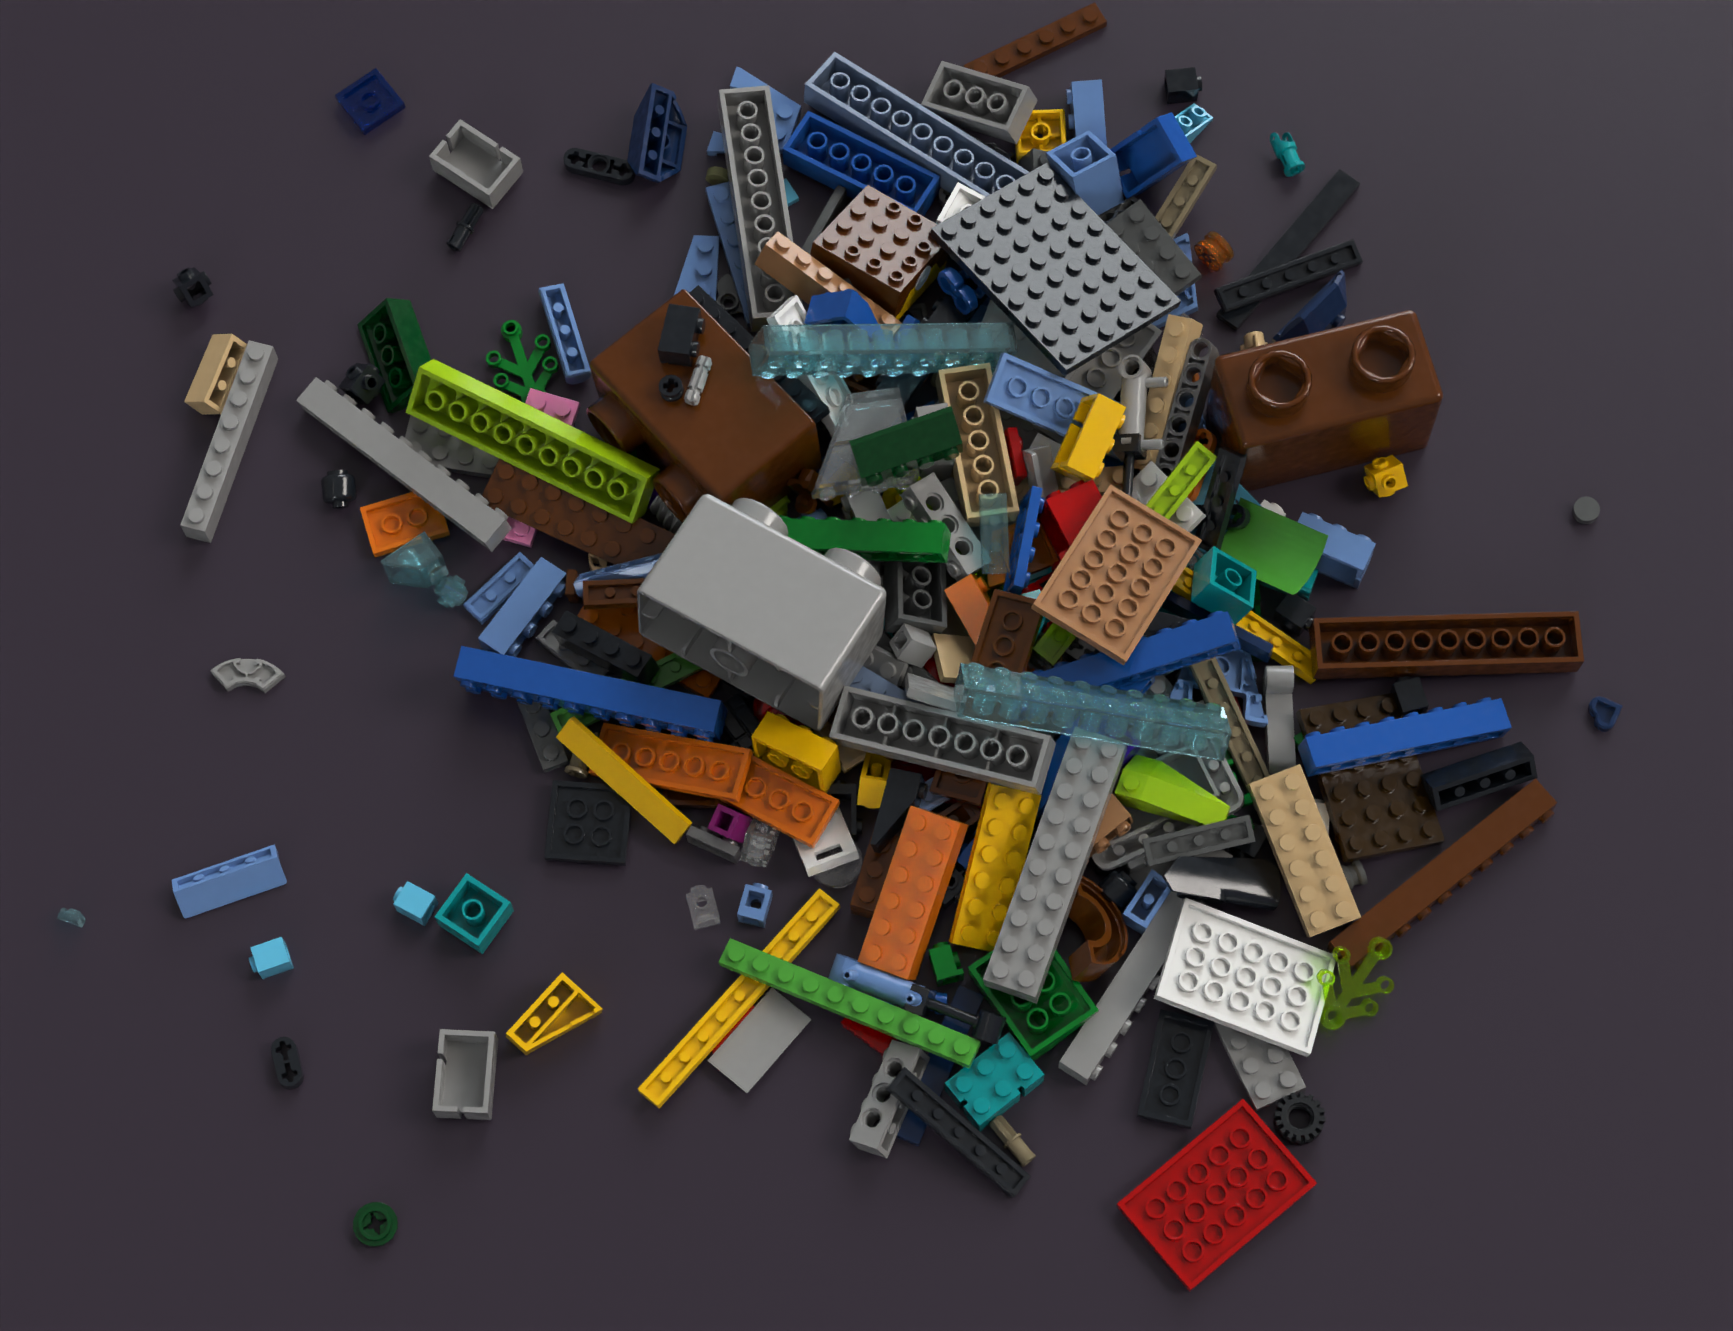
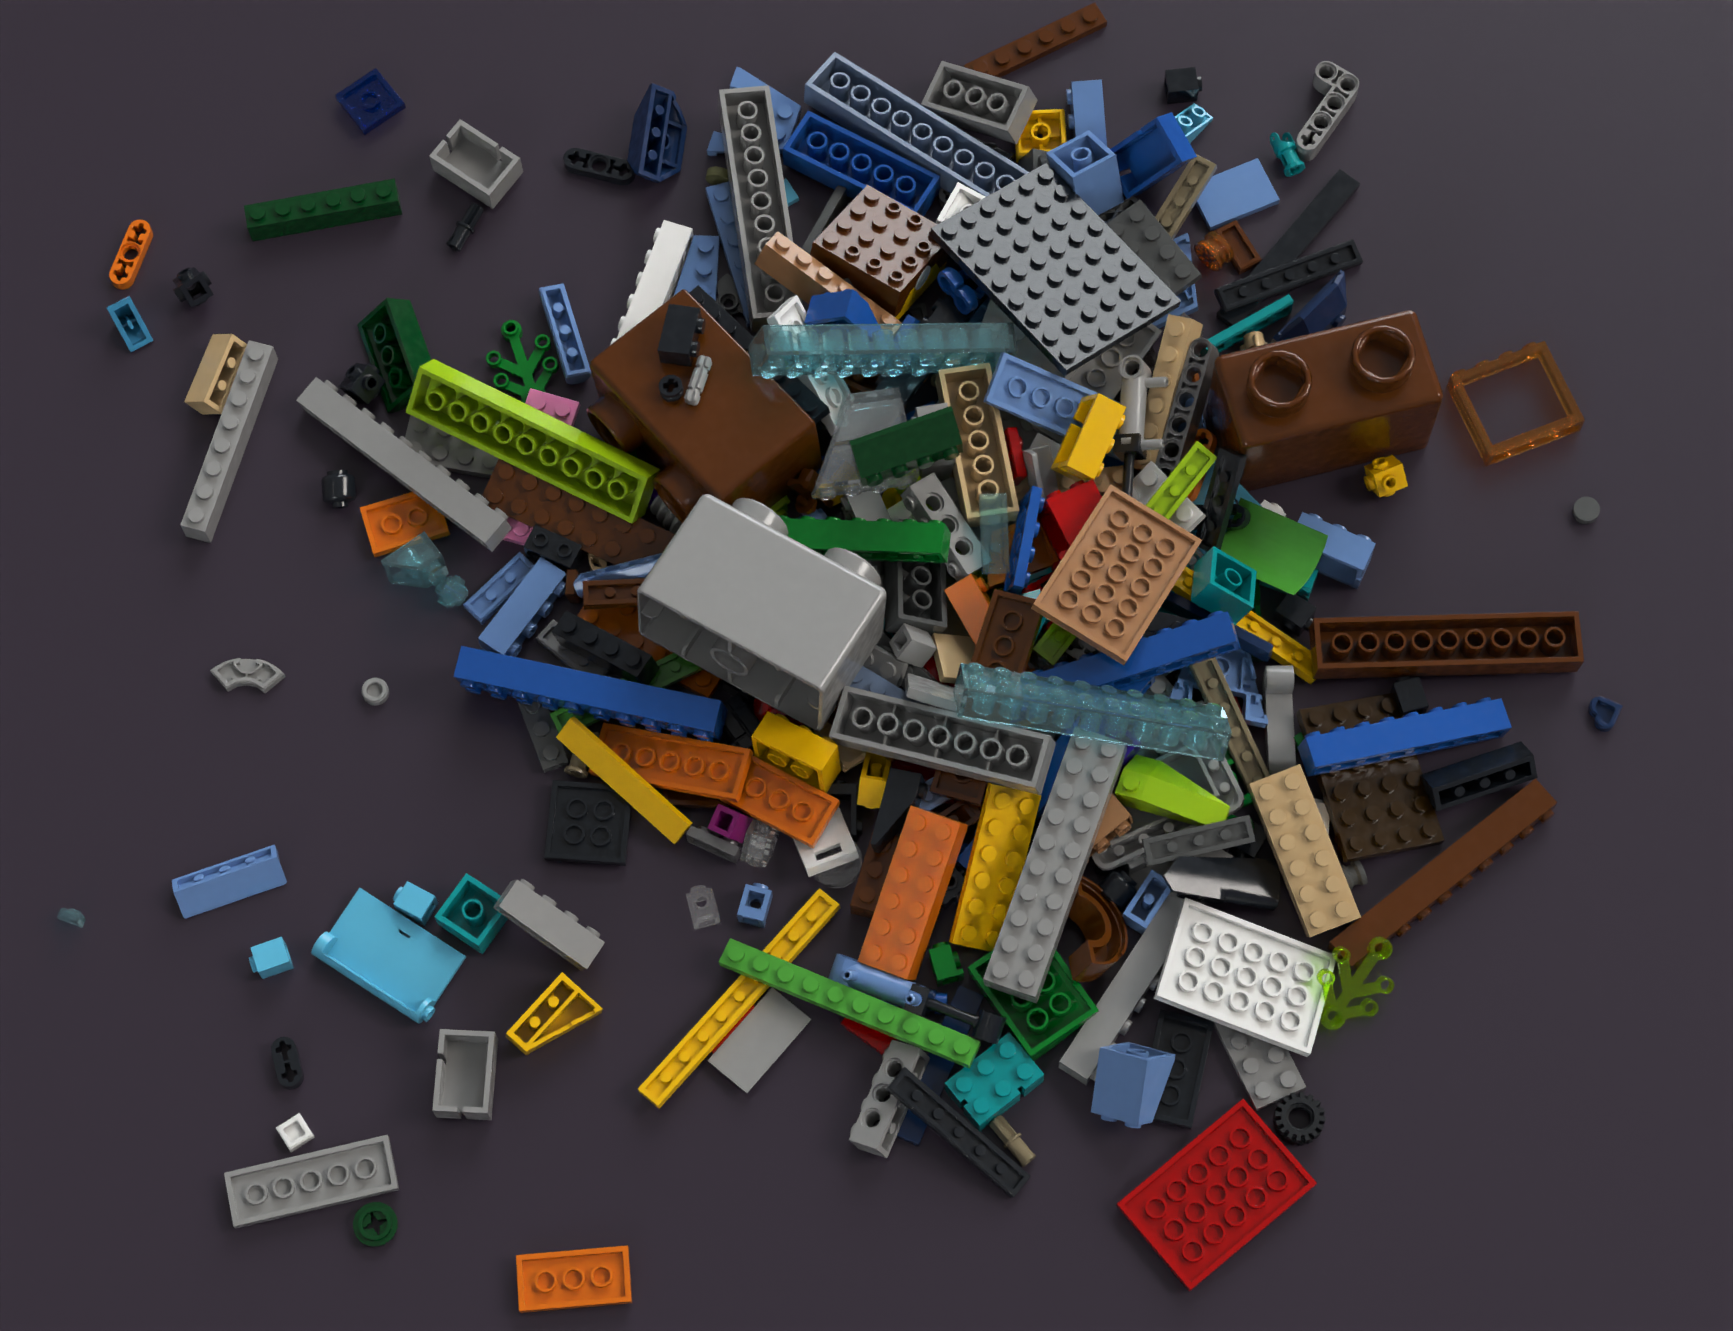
(129, 324): none -> dark azure slope
(133, 265): none -> orange beam
(295, 1132): none -> white tile
(311, 1181): none -> light grey plate
(323, 210): none -> dark green brick
(375, 691): none -> light grey tile
(397, 967): none -> medium azure door
(549, 924): none -> light grey brick
(553, 548): none -> black brick
(573, 1279): none -> orange plate
(660, 274): none -> white brick
(1130, 1083): none -> medium blue slope
(1236, 194): none -> medium blue tile
(1244, 252): none -> reddish brown tile
(1252, 323): none -> teal tile
(1323, 115): none -> light grey beam
(1528, 440): none -> clear orange window

